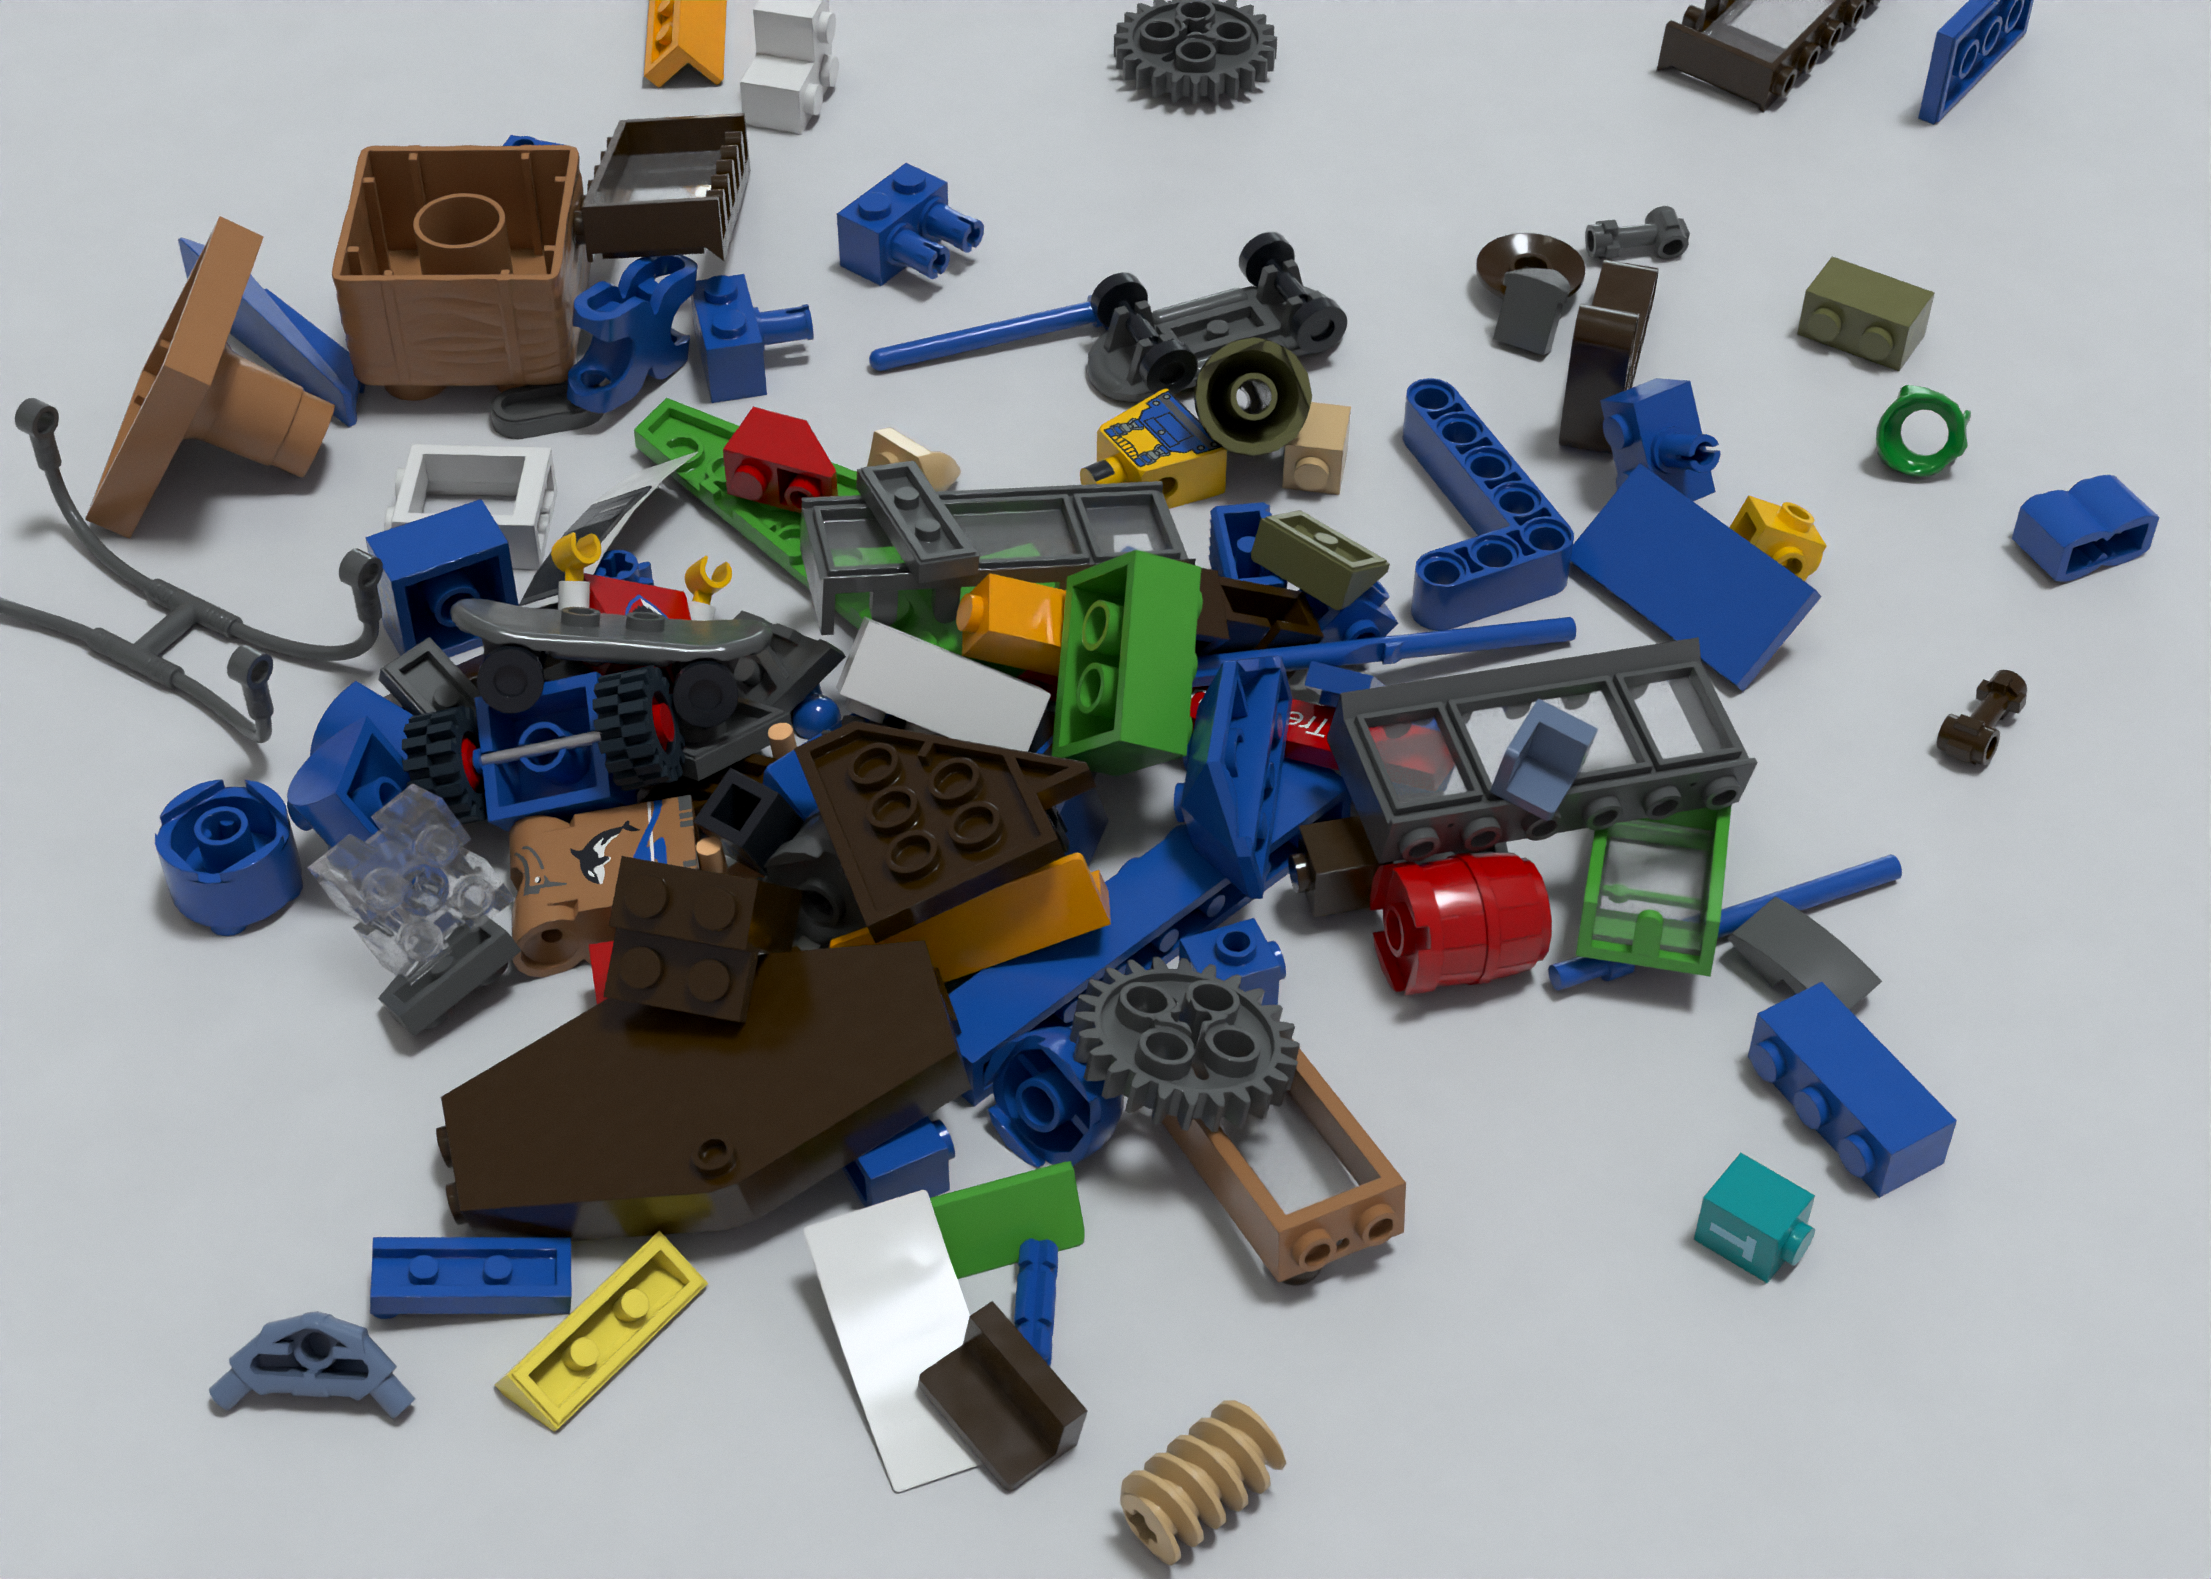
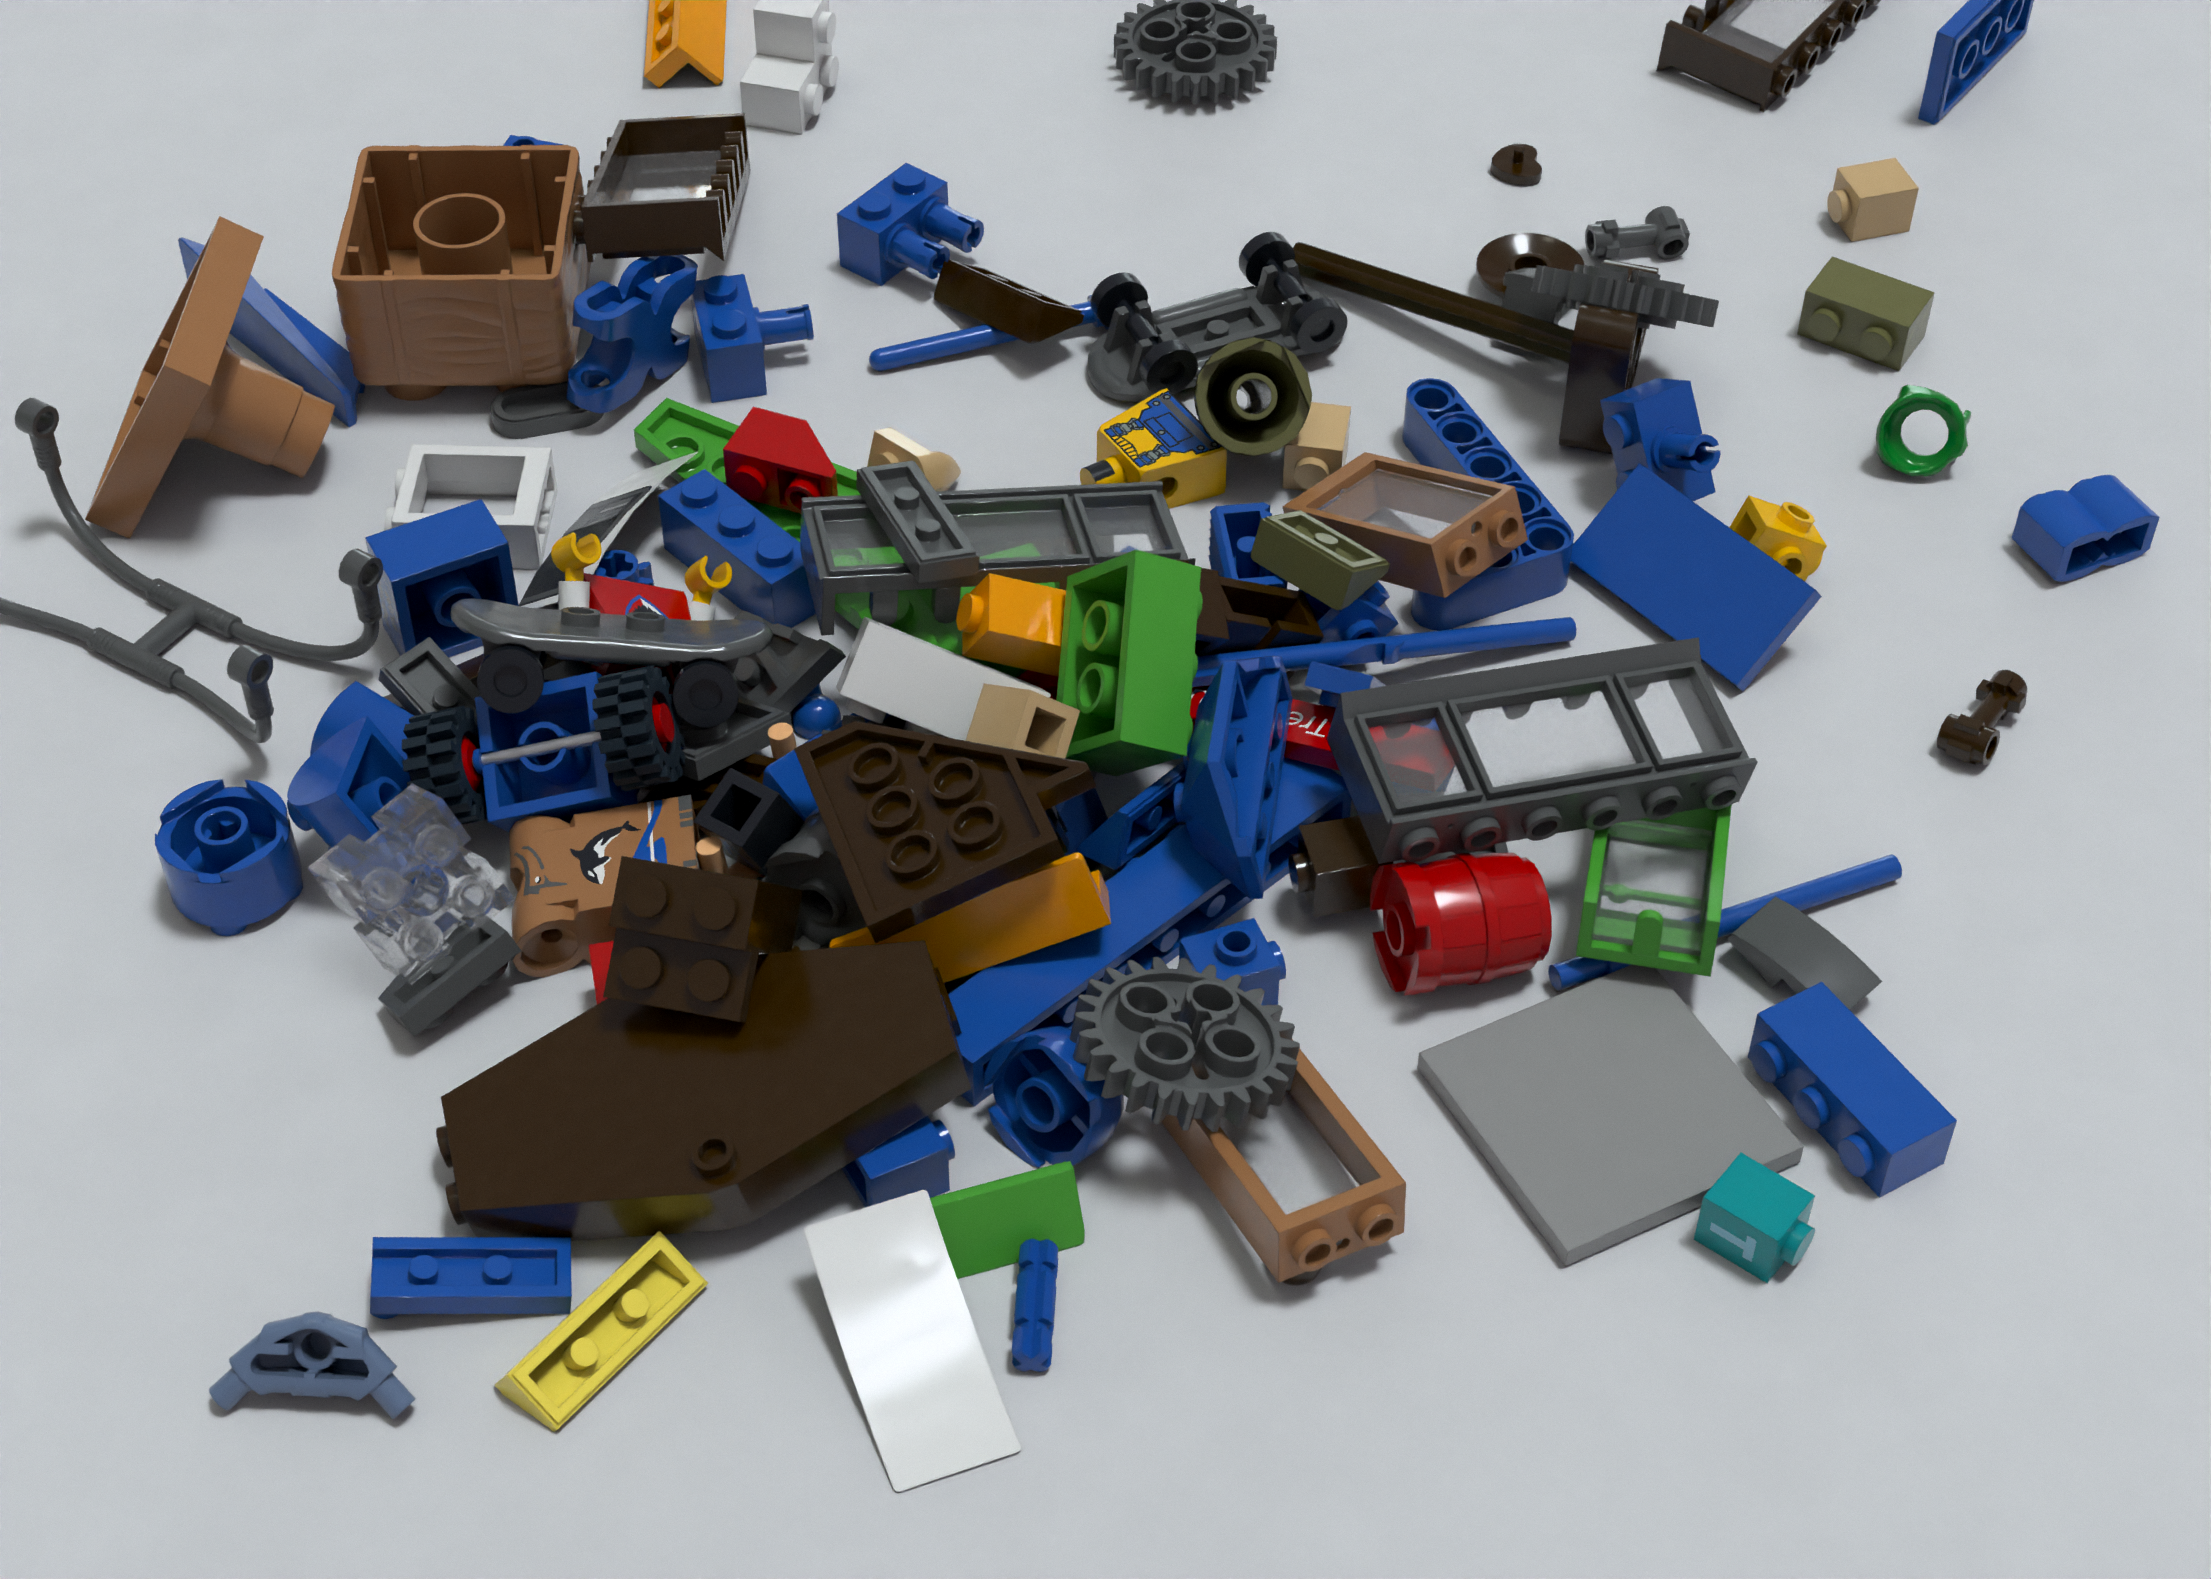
(766, 562): none -> blue brick
(1003, 303): none -> dark brown slope
(1004, 1399): dark brown panel -> none
(1022, 721): none -> tan brick
(1135, 823): none -> blue slope
(1199, 1475): tan piece -> none
(1421, 519): none -> medium nougat window
(1435, 302): none -> dark brown axle
(1517, 165): none -> dark brown piece
(1543, 760): sand blue panel -> none
(1605, 1109): none -> light grey tile
(1606, 286): none -> dark grey gear
(1872, 199): none -> tan brick

